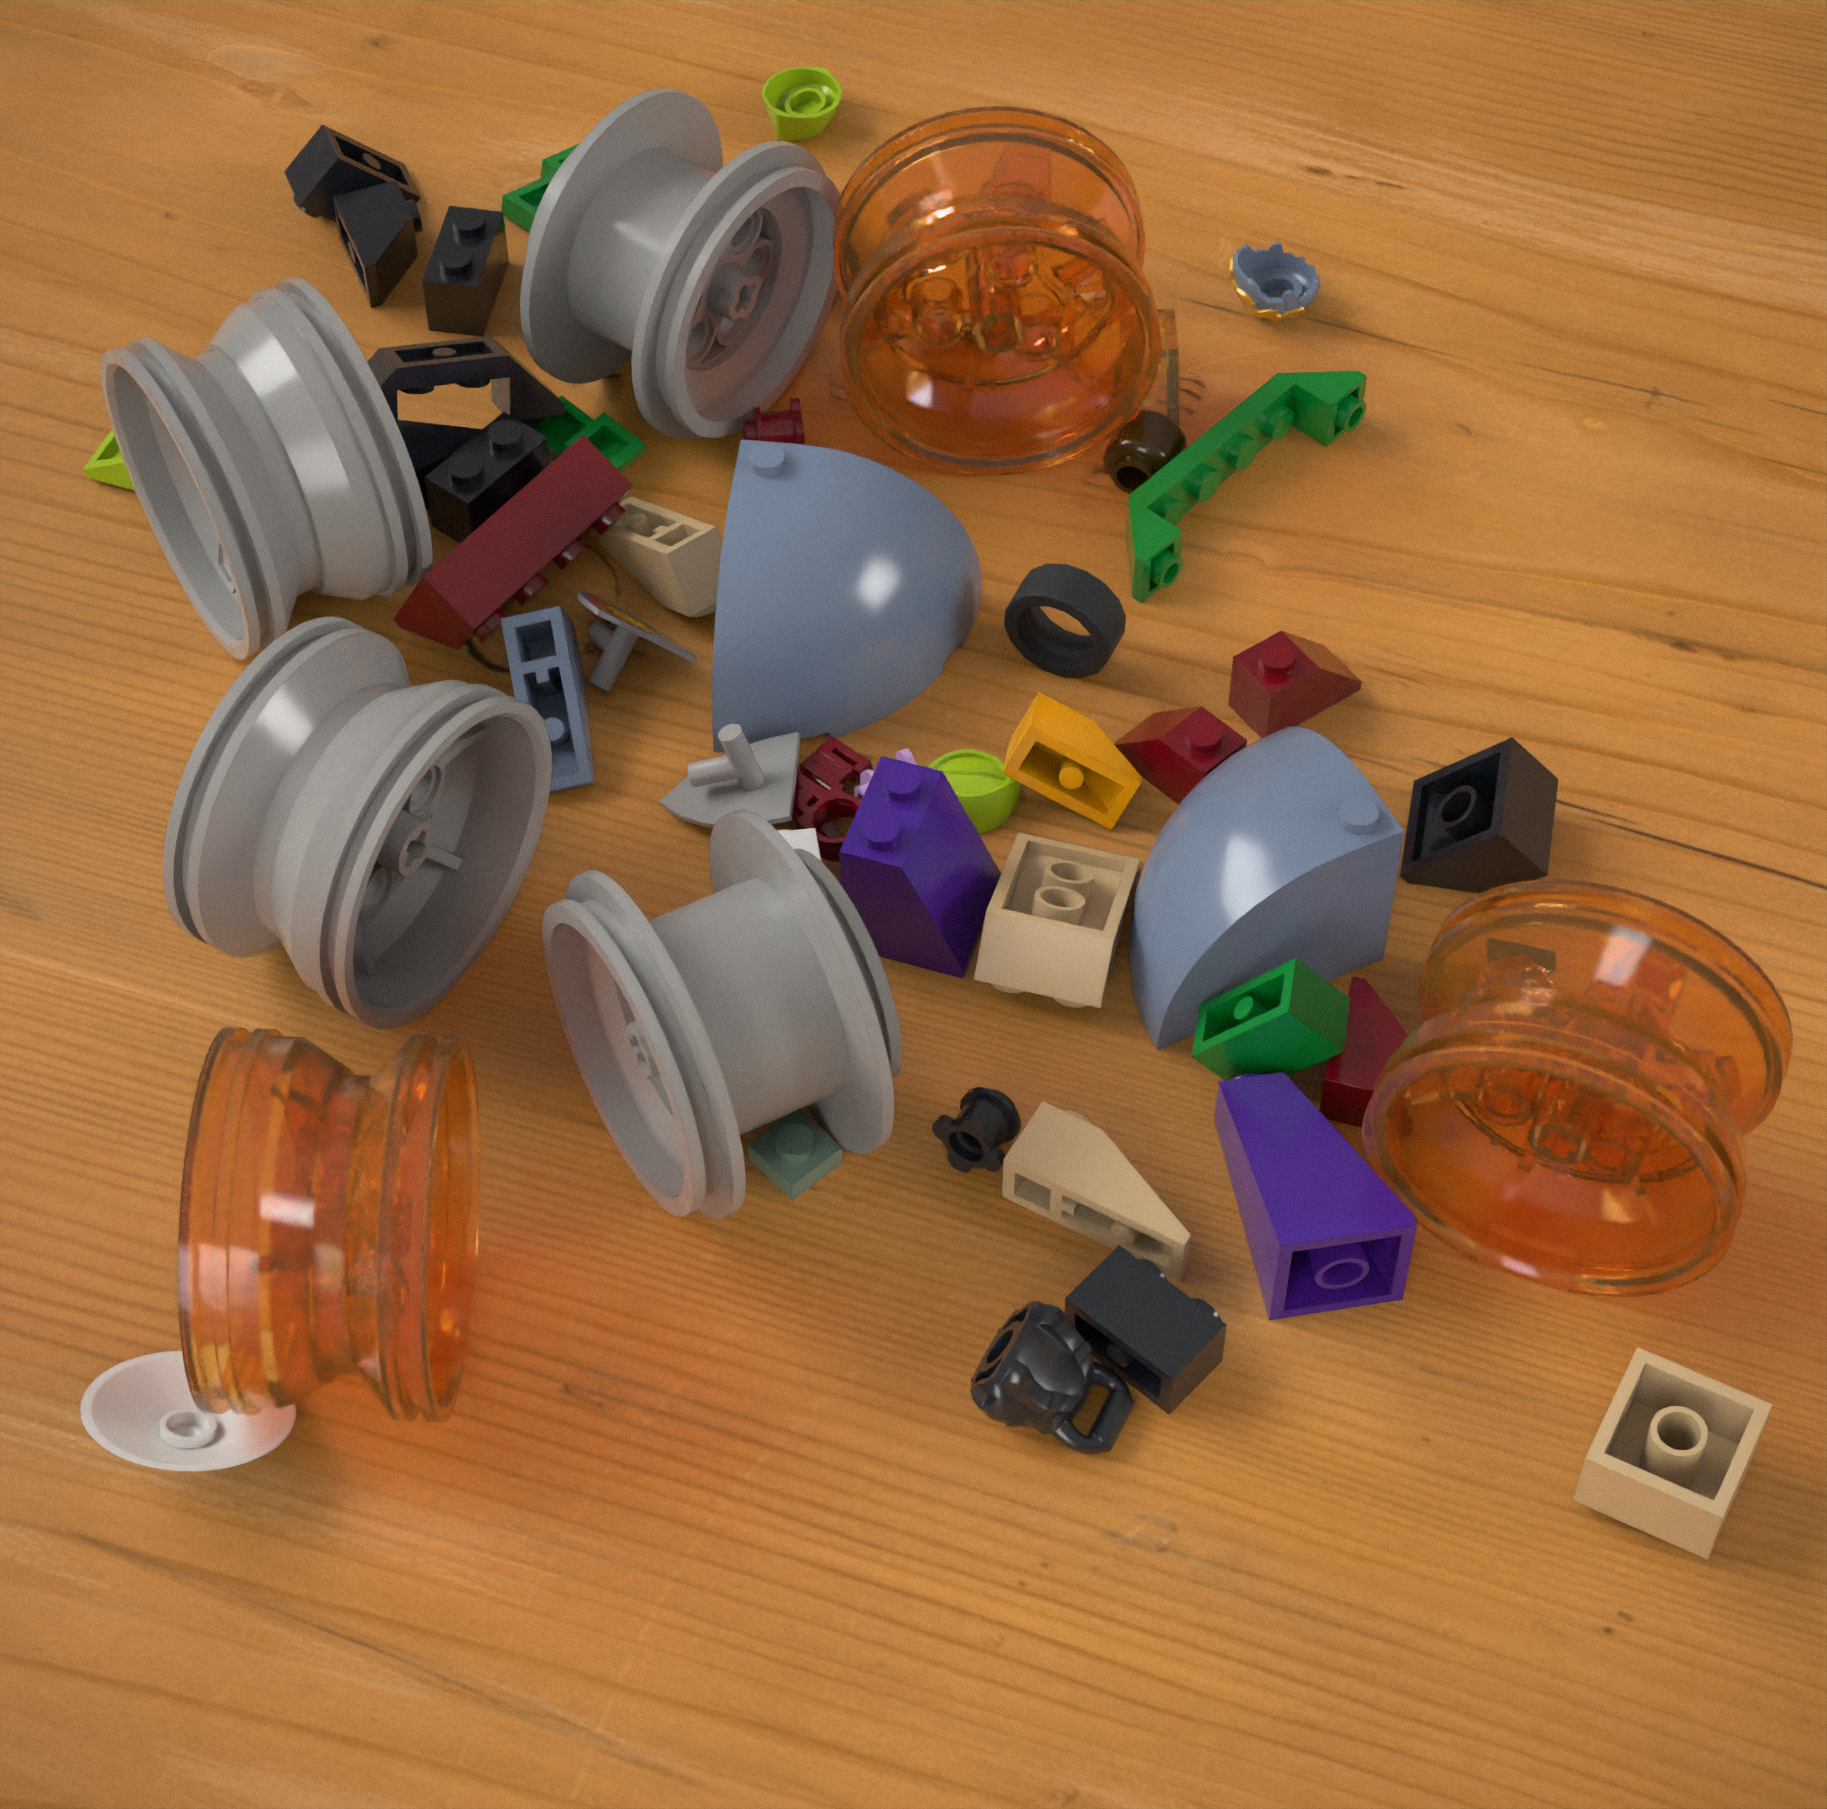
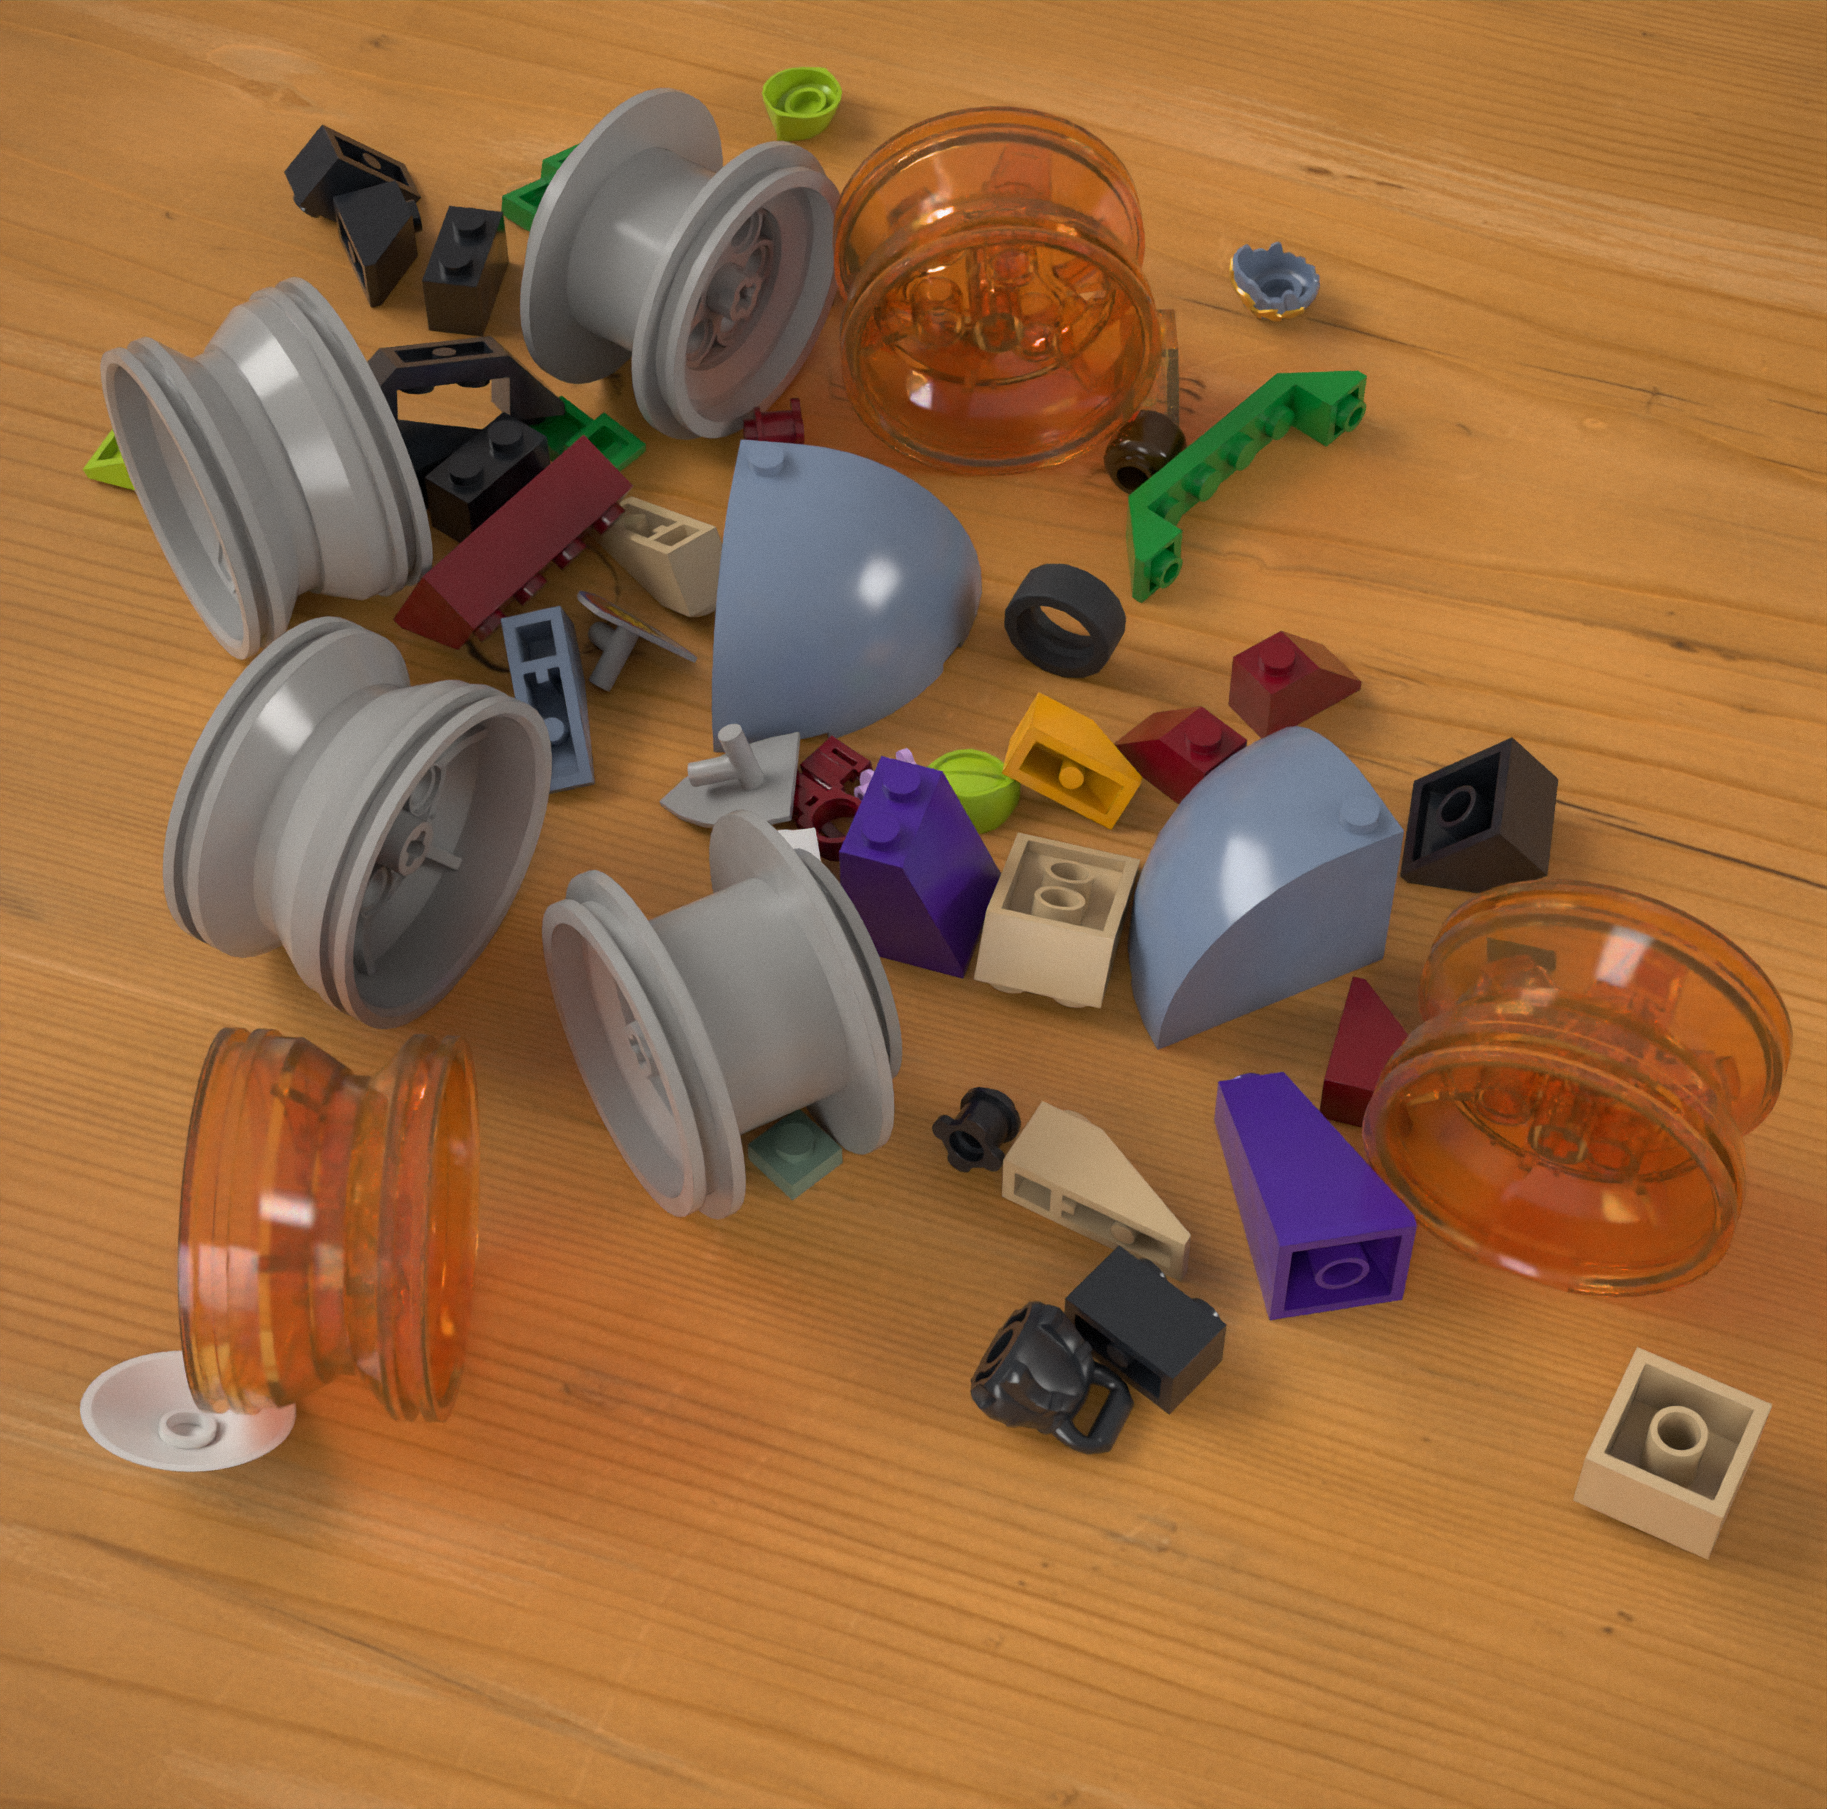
(1272, 1024): green brick -> none

